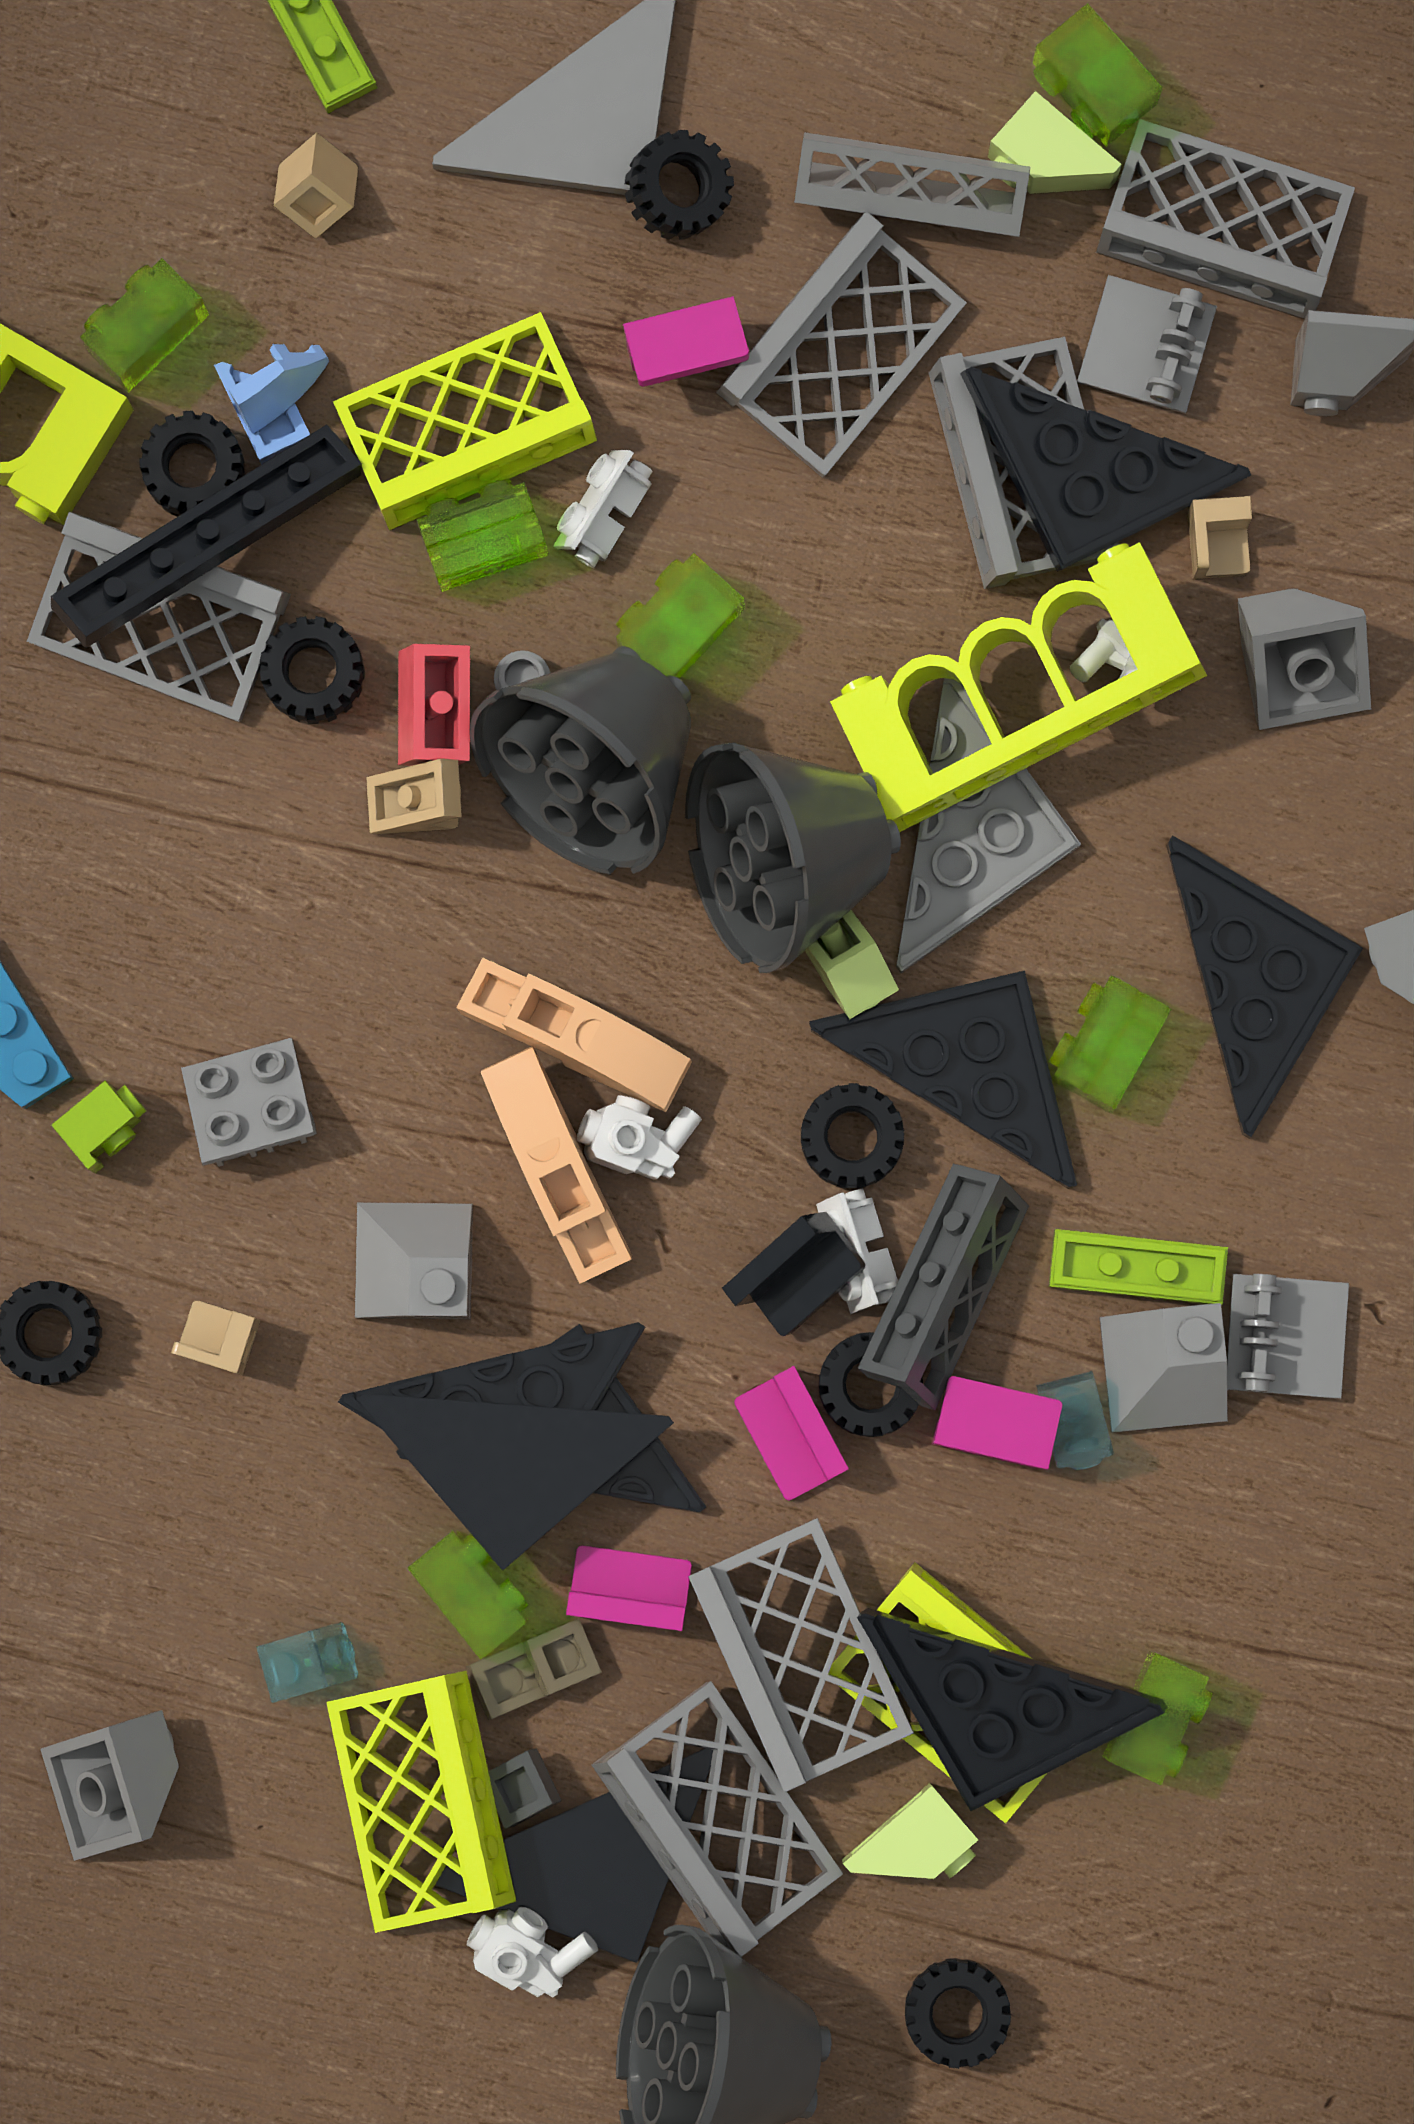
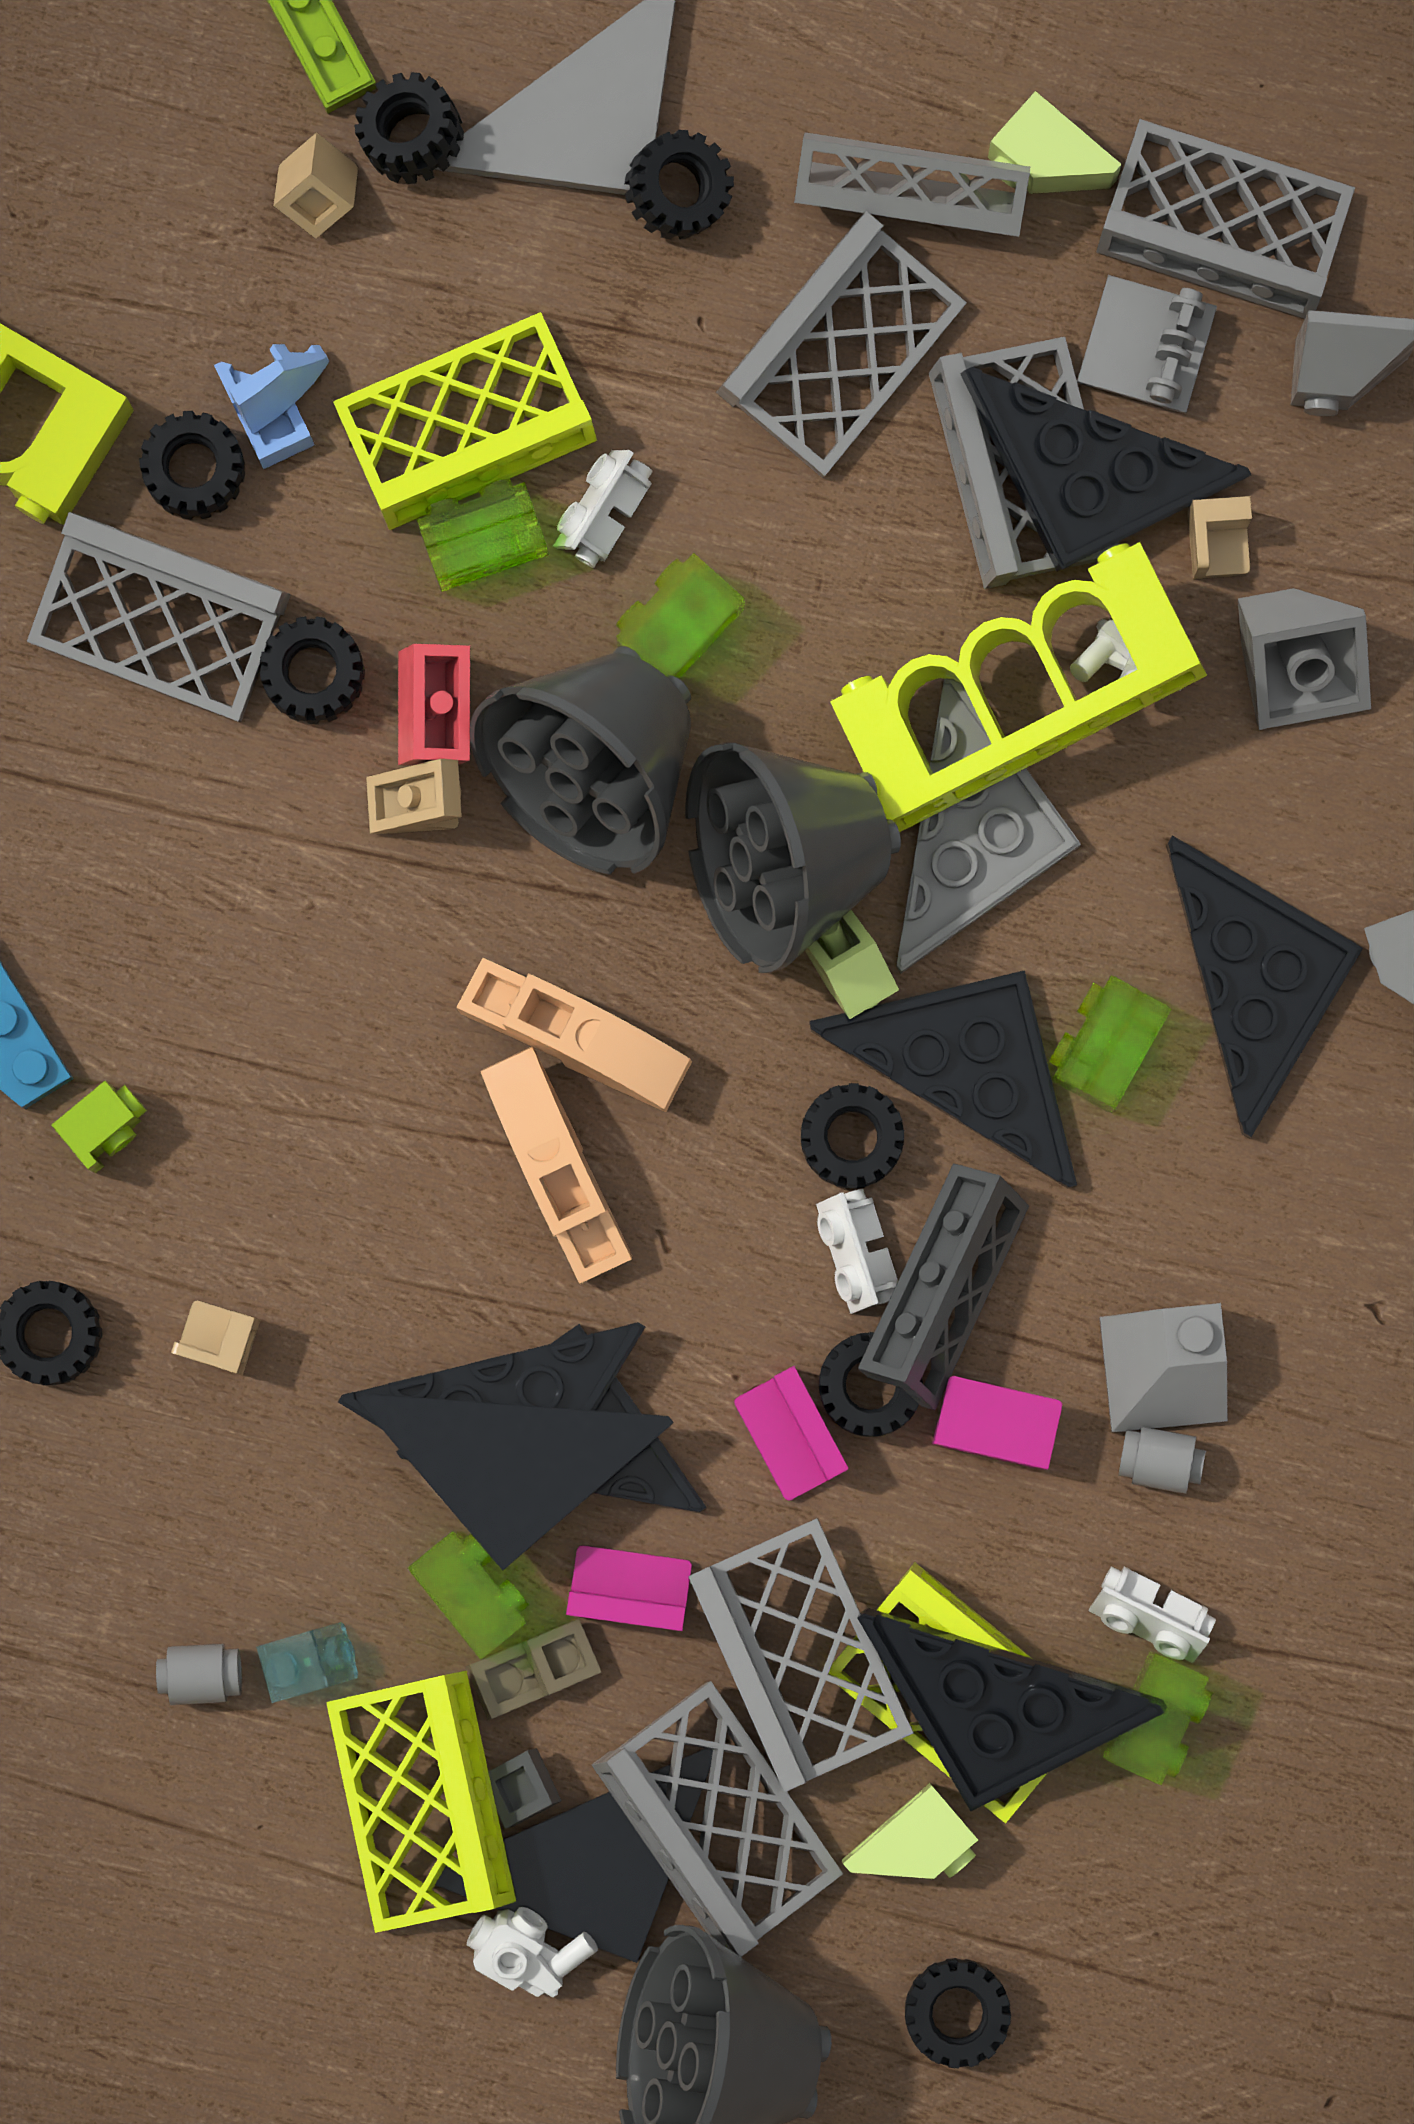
(112, 1783): light grey slope -> none
(143, 323): clear neon green brick -> none
(199, 1674): none -> light grey brick
(205, 536): black plate -> none
(248, 1102): light grey hinge -> none
(392, 105): none -> black tyre
(414, 1260): light grey slope -> none
(519, 667): light grey plate -> none
(626, 1142): white piece -> none
(686, 342): dark pink panel -> none
(797, 1272): black panel -> none
(1082, 1429): clear light blue bracket -> none
(1095, 76): clear neon green brick -> none
(1127, 1606): none -> white hinge
(1138, 1267): lime tile -> none
(1161, 1459): none -> light grey brick
(1287, 1336): light grey hinge -> none

